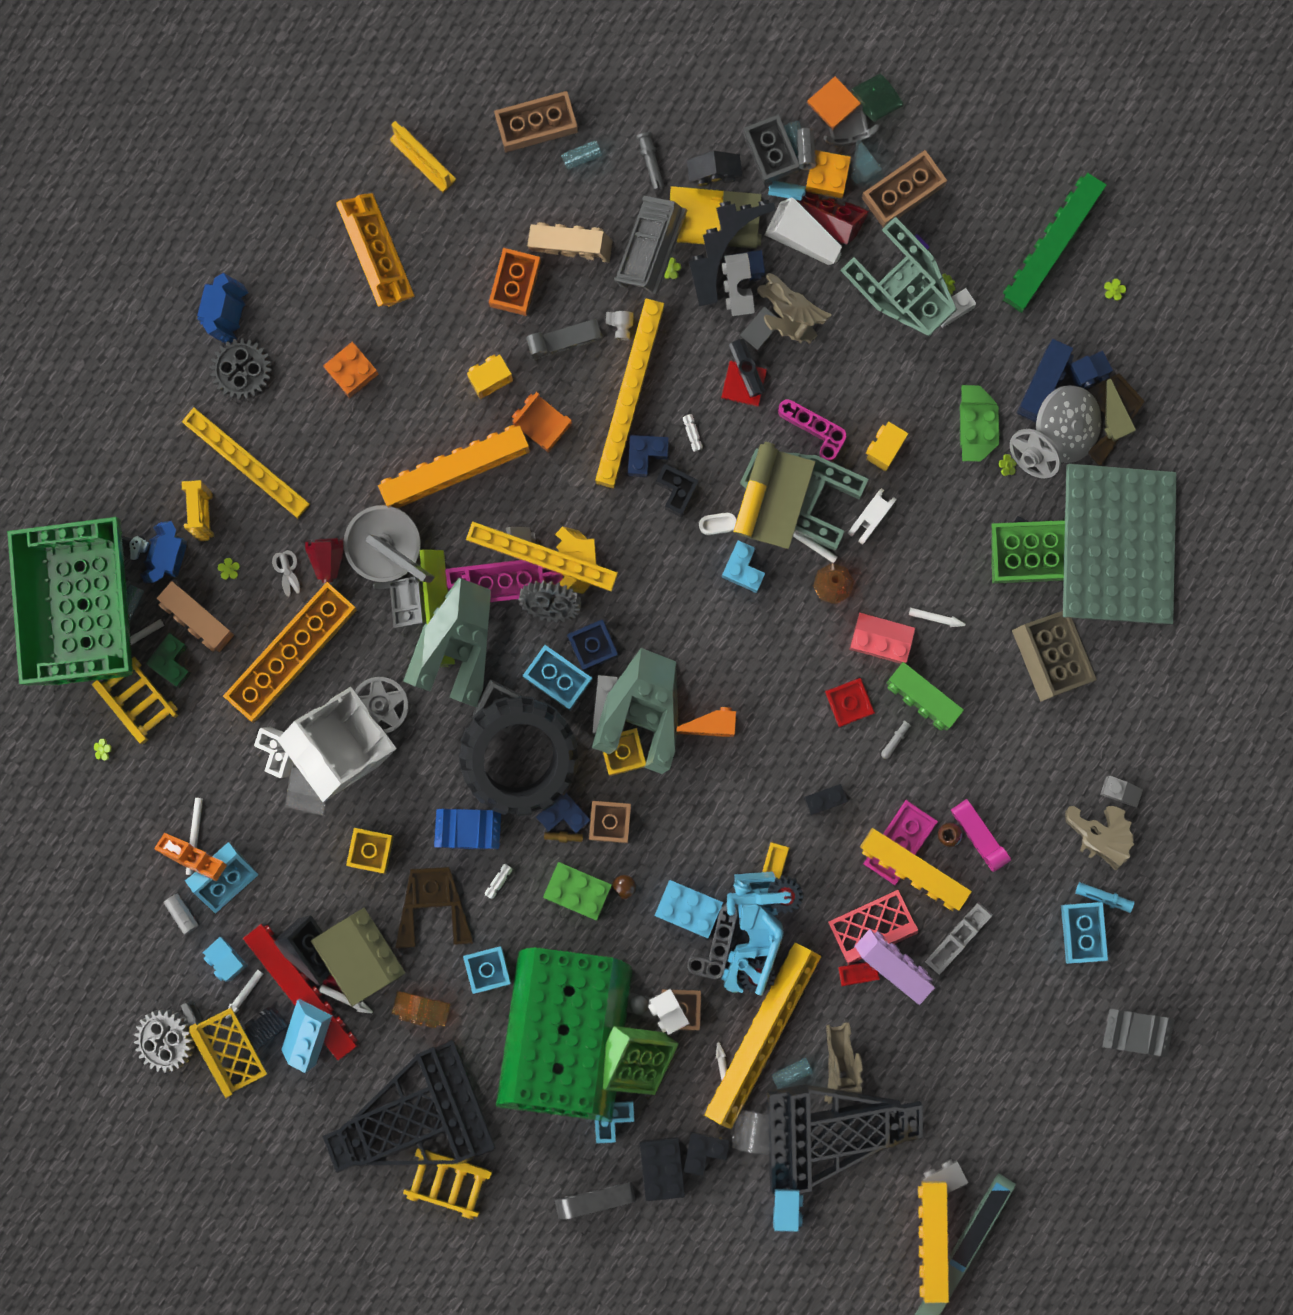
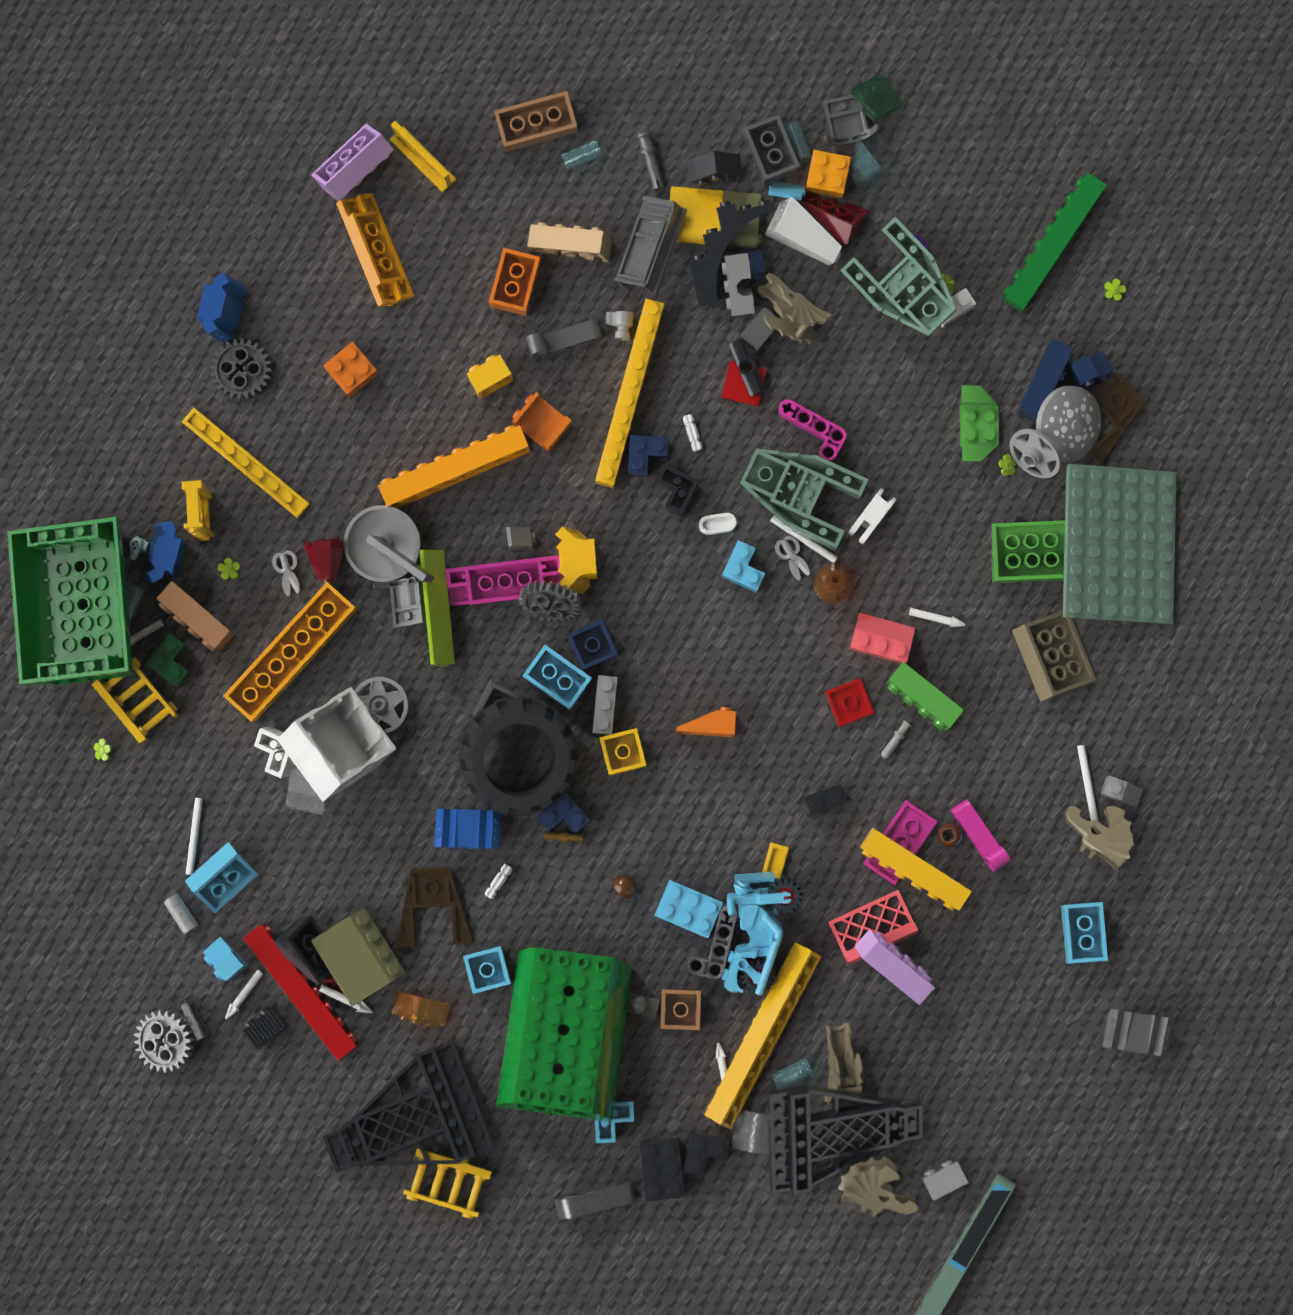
(190, 856): orange slope -> none
(212, 1060): yellow fence -> none
(305, 1036): medium azure slope -> none
(352, 162): none -> lavender brick
(369, 850): yellow brick -> none
(459, 632): sand green wedge -> none
(542, 556): yellow tile -> none
(577, 891): bright green brick -> none
(610, 822): medium nougat brick -> none
(636, 1060): bright green slope -> none
(647, 699): sand green wedge -> none
(668, 1011): white brick -> none
(672, 268): lime plant -> none
(774, 496): olive door -> none
(786, 1210): medium azure brick -> none
(794, 560): none -> light grey piece
(806, 148): dark grey axle -> none
(833, 102): orange tile -> none
(857, 974): red plate -> none
(867, 1186): none -> dark tan animal
(886, 447): yellow brick -> none
(904, 188): medium nougat brick -> none
(934, 1241): yellow brick -> none
(958, 938): light grey slope -> none
(1087, 783): none -> white bar
(1105, 897): medium azure pin -> none
(1116, 417): olive slope -> none

